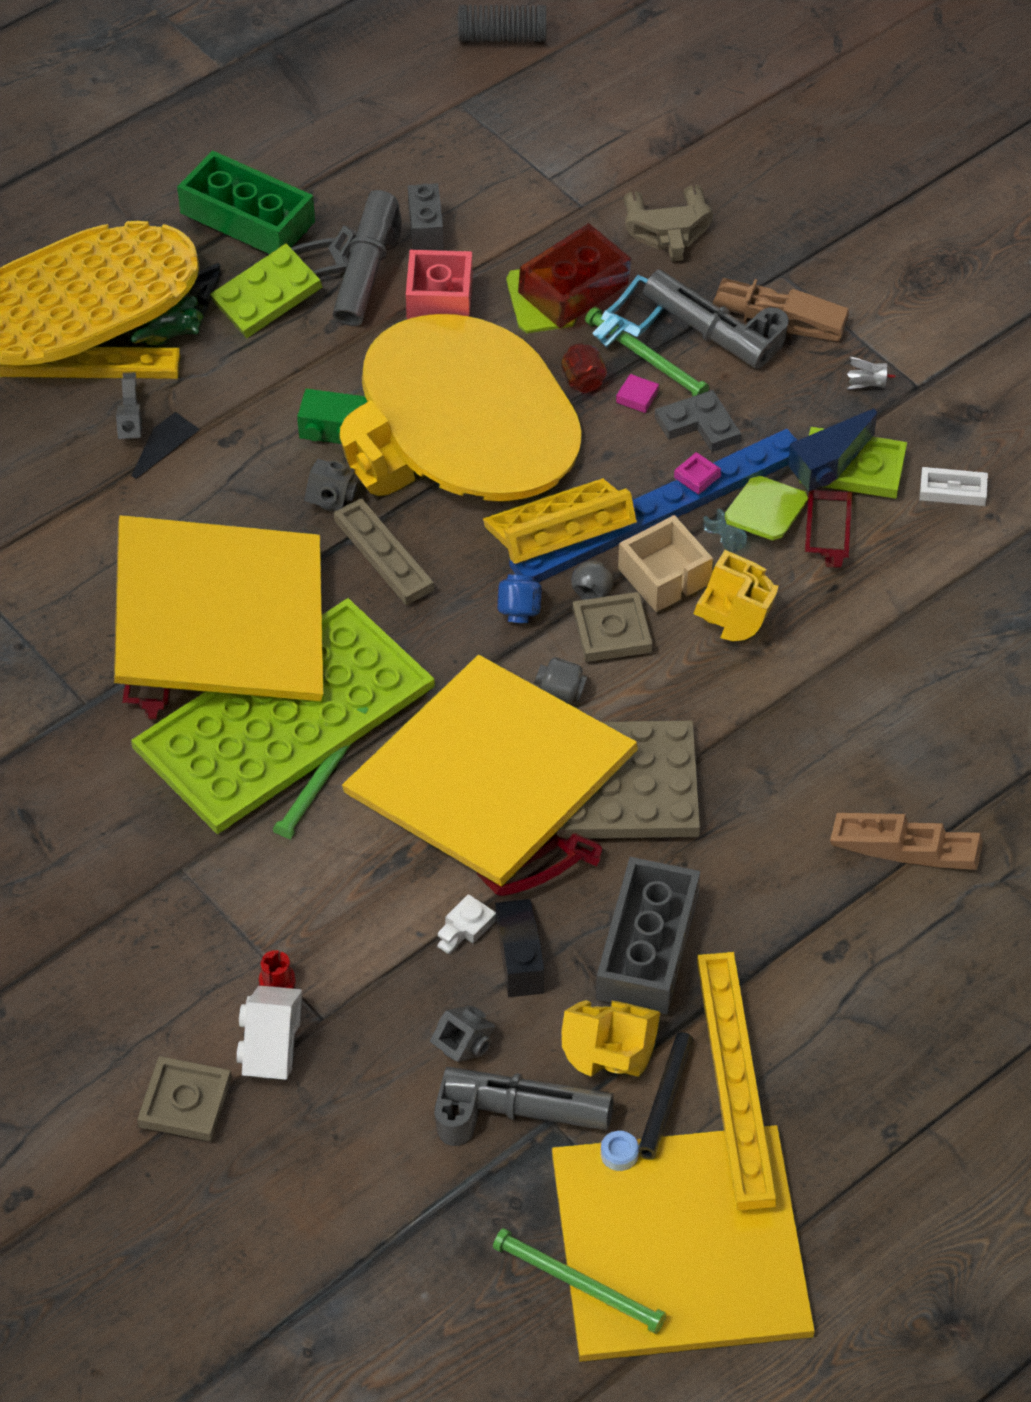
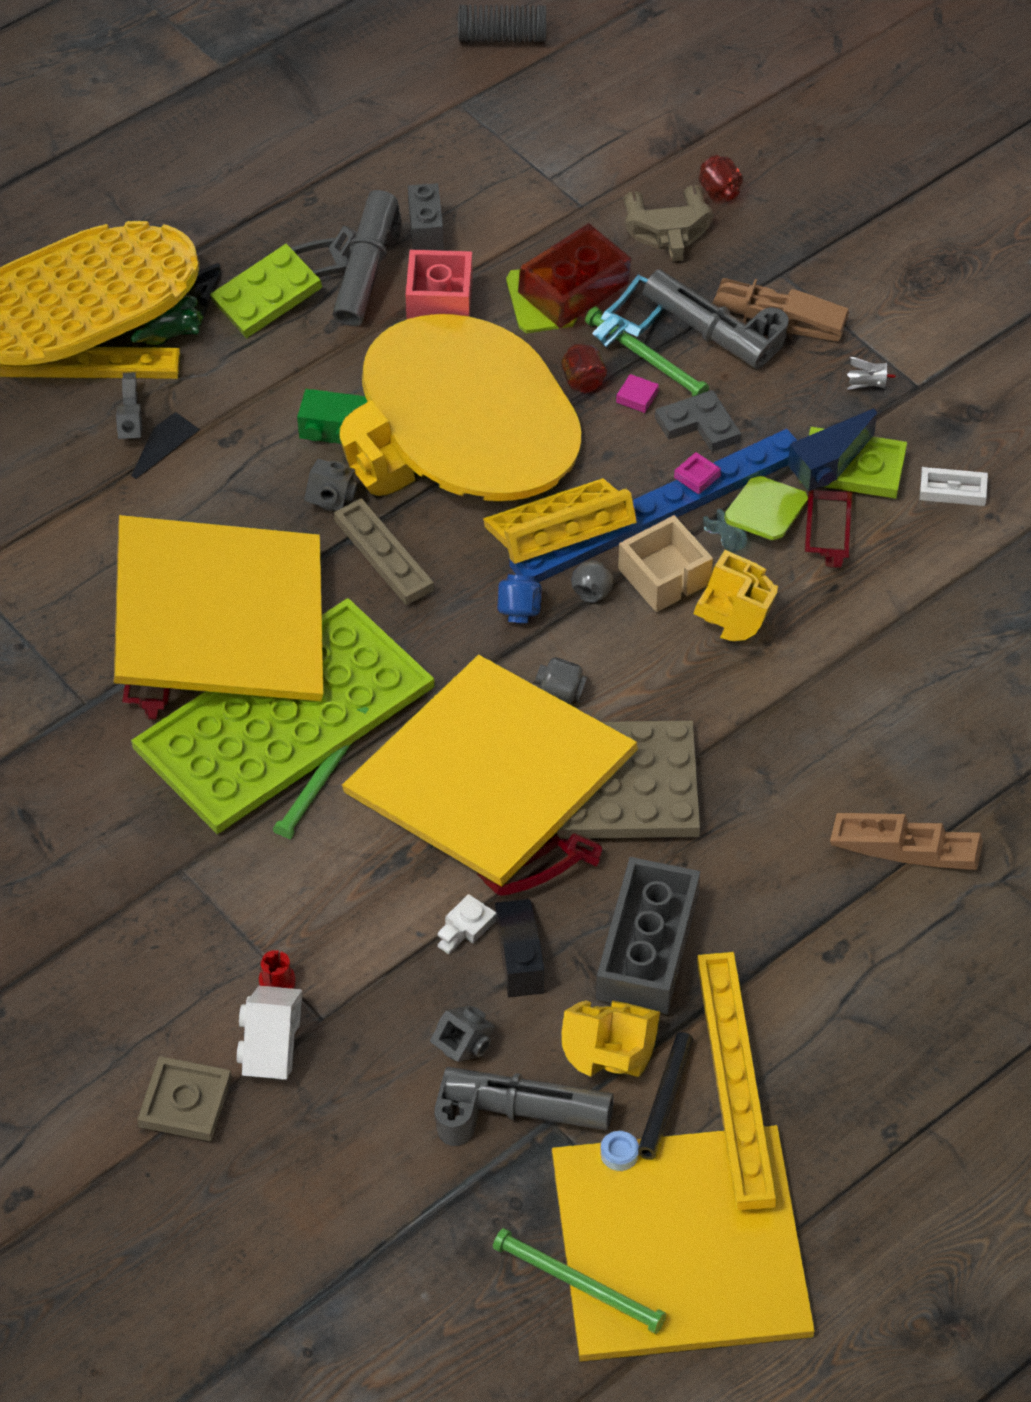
(245, 203): green brick -> none
(612, 627): dark tan plate -> none
(720, 178): none -> clear red head

